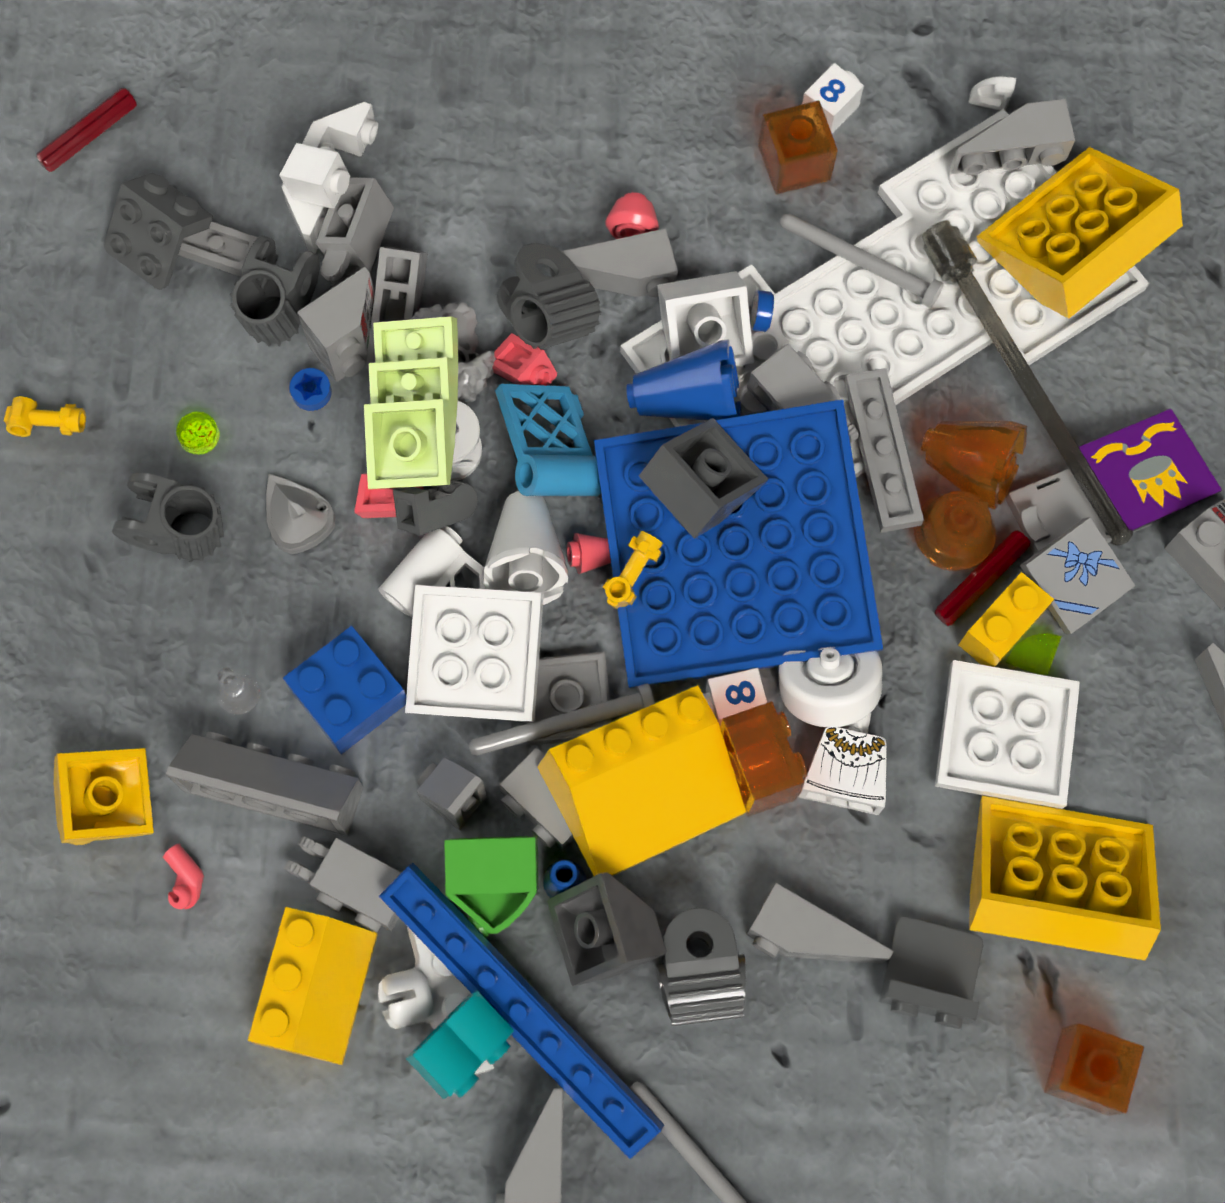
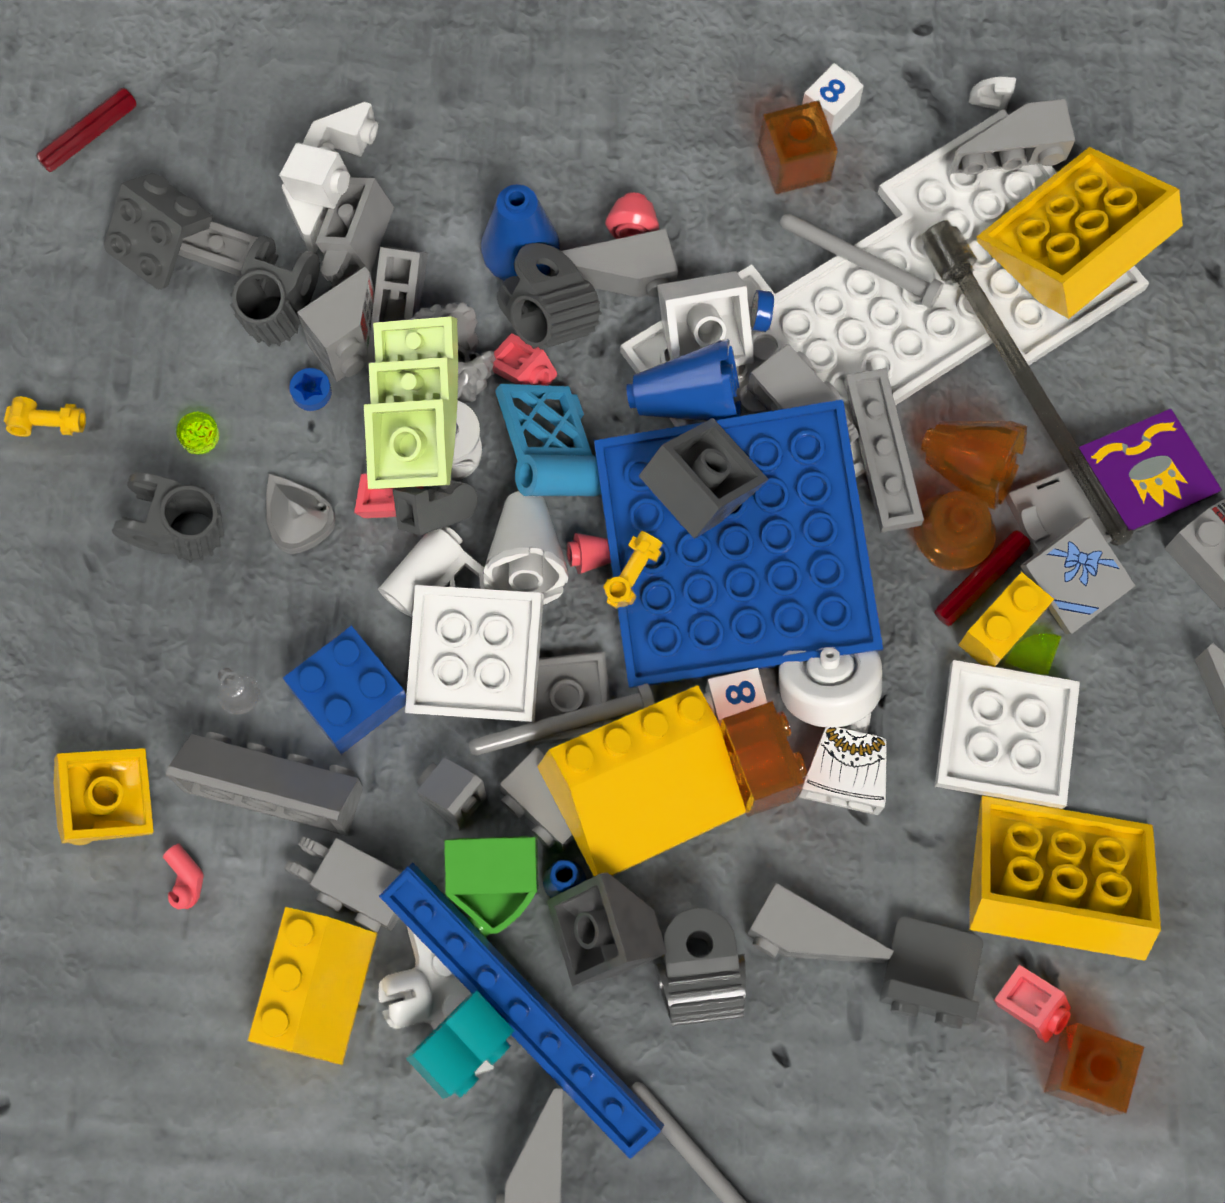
(514, 223): none -> blue cone
(1035, 1003): none -> coral bracket

